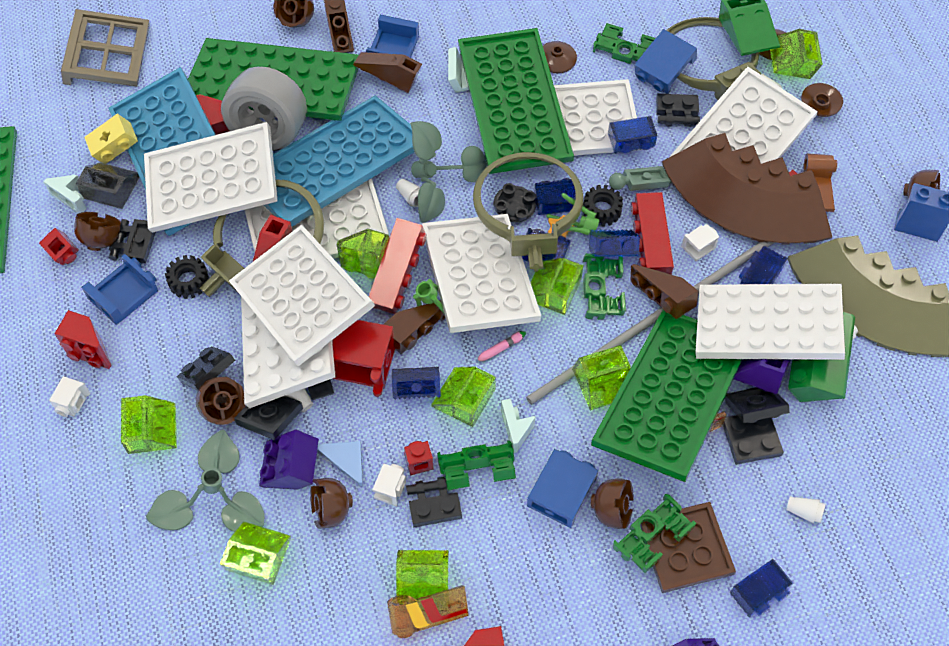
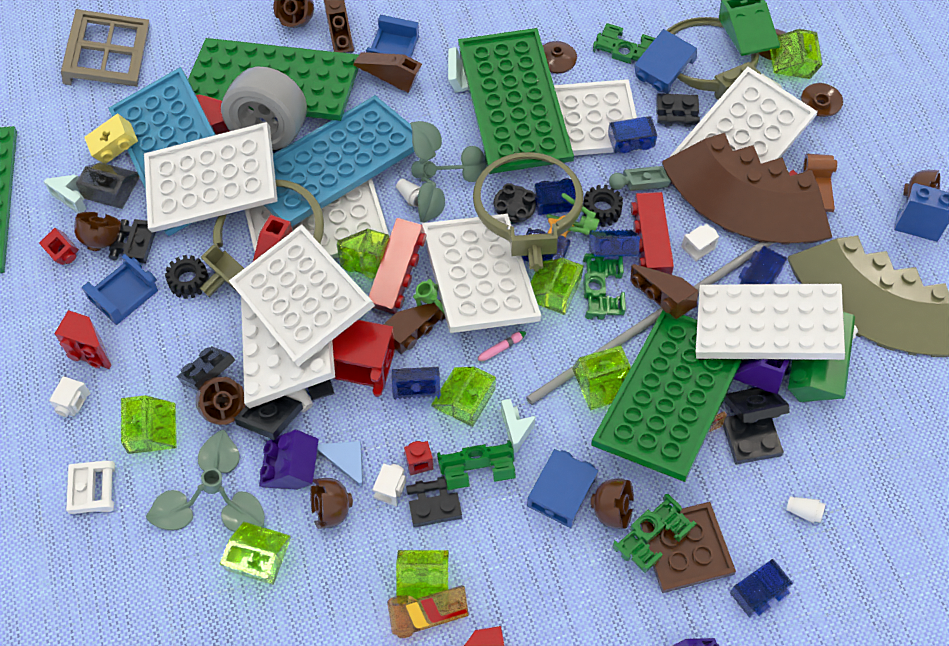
(82, 487): none -> white plate

